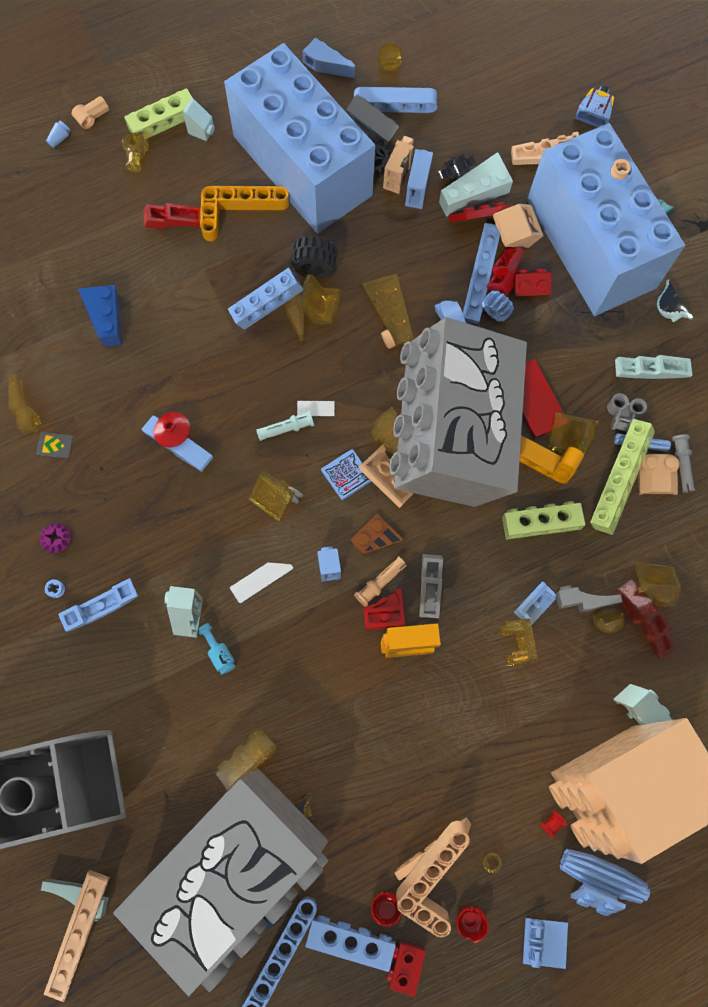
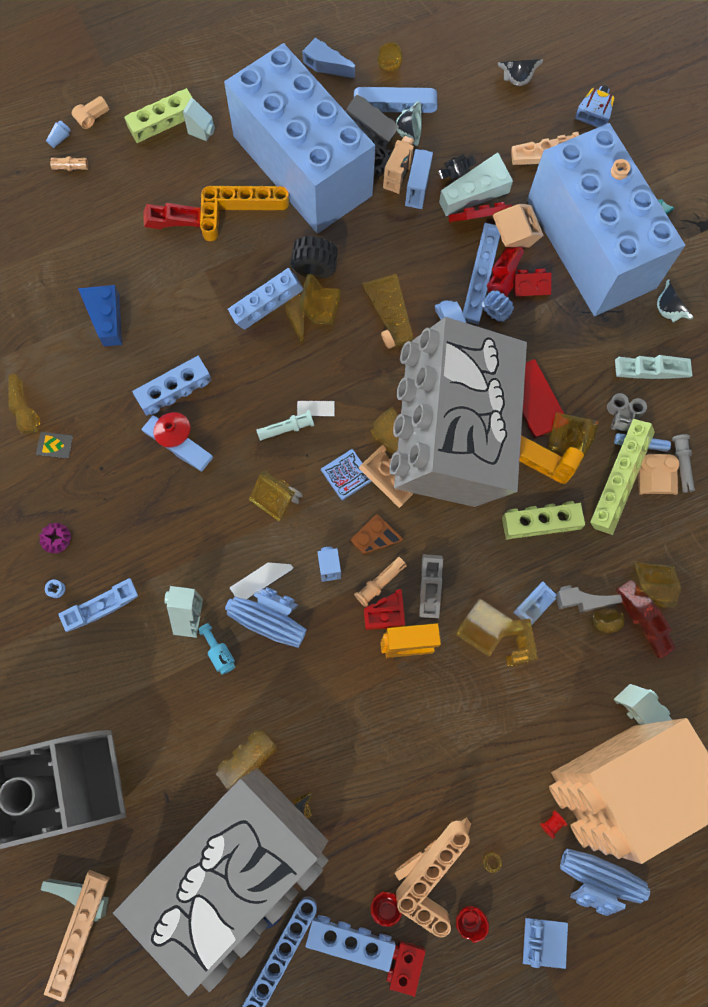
(69, 163): none -> light nougat pin
(135, 150): clear yellow connector -> none
(174, 377): none -> light blue brick
(268, 616): none -> light blue plate
(410, 123): none -> hat
(483, 627): none -> clear yellow slope
(519, 72): none -> black hat

